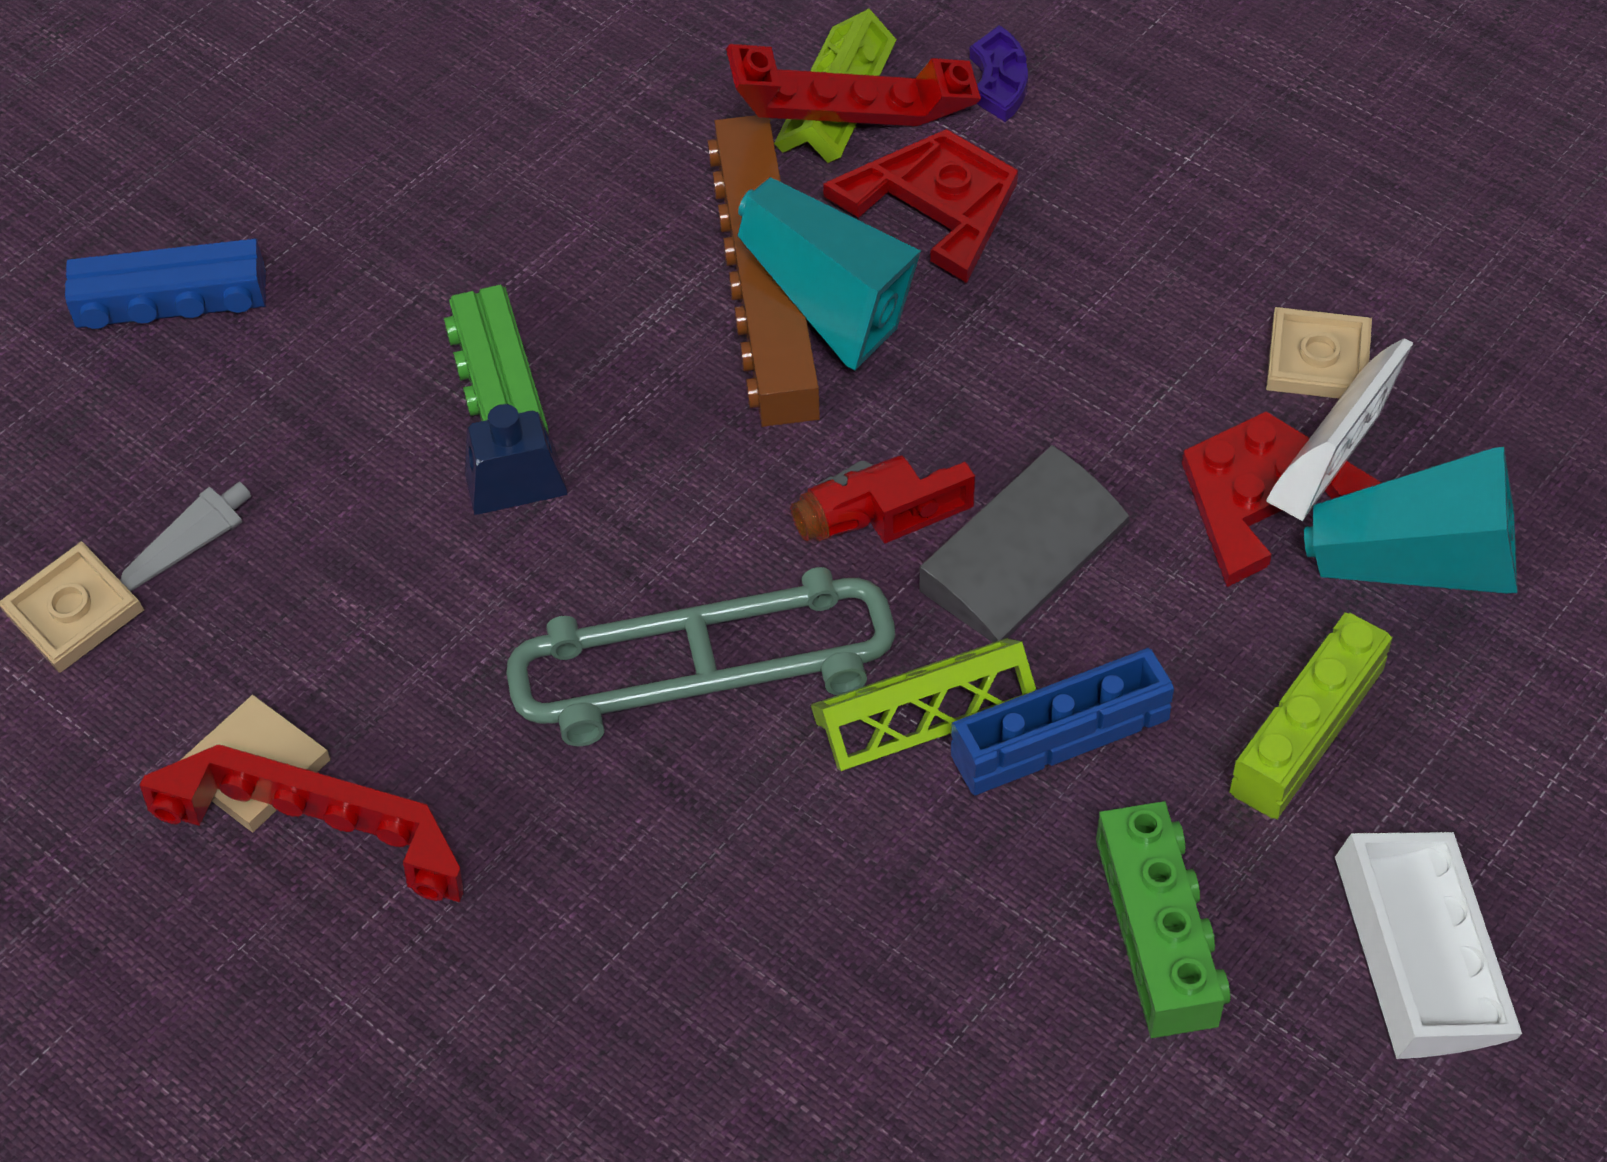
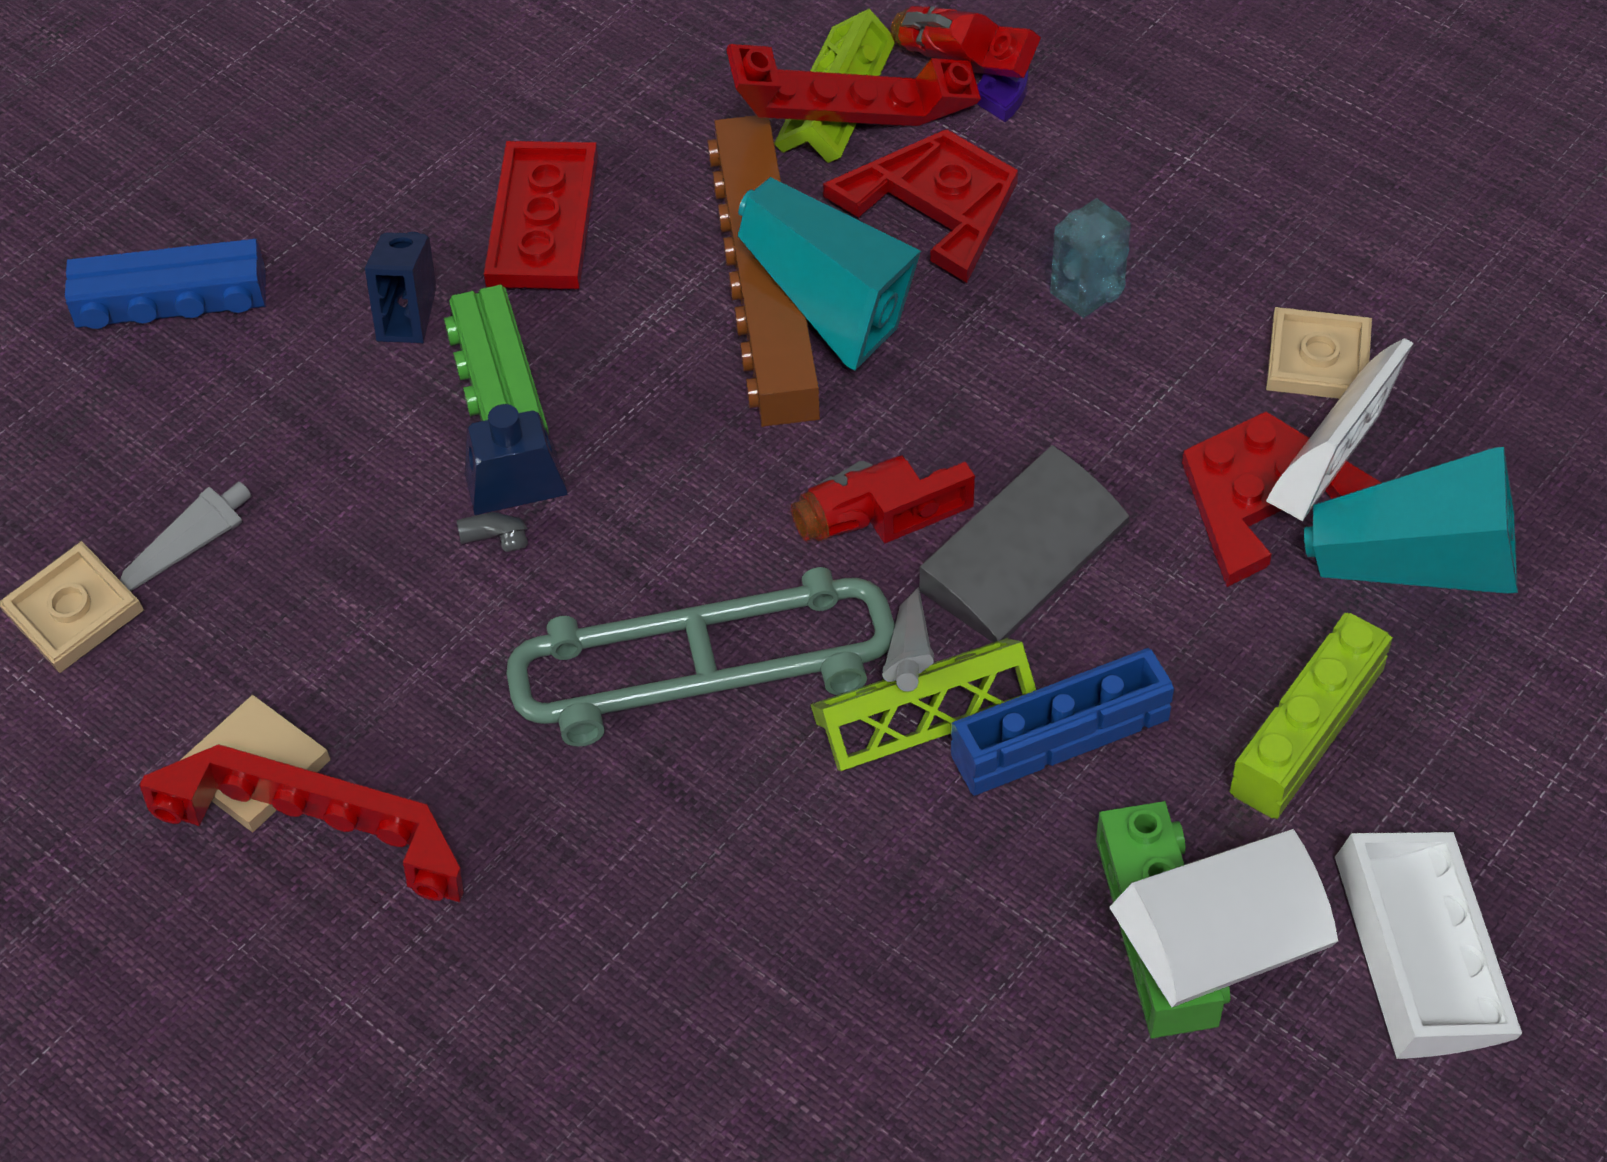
(398, 269): none -> dark blue torso
(492, 525): none -> dark grey arm
(541, 215): none -> red plate
(909, 646): none -> light grey bar
(967, 37): none -> red plate
(1090, 257): none -> clear light blue brick
(1227, 917): none -> white slope

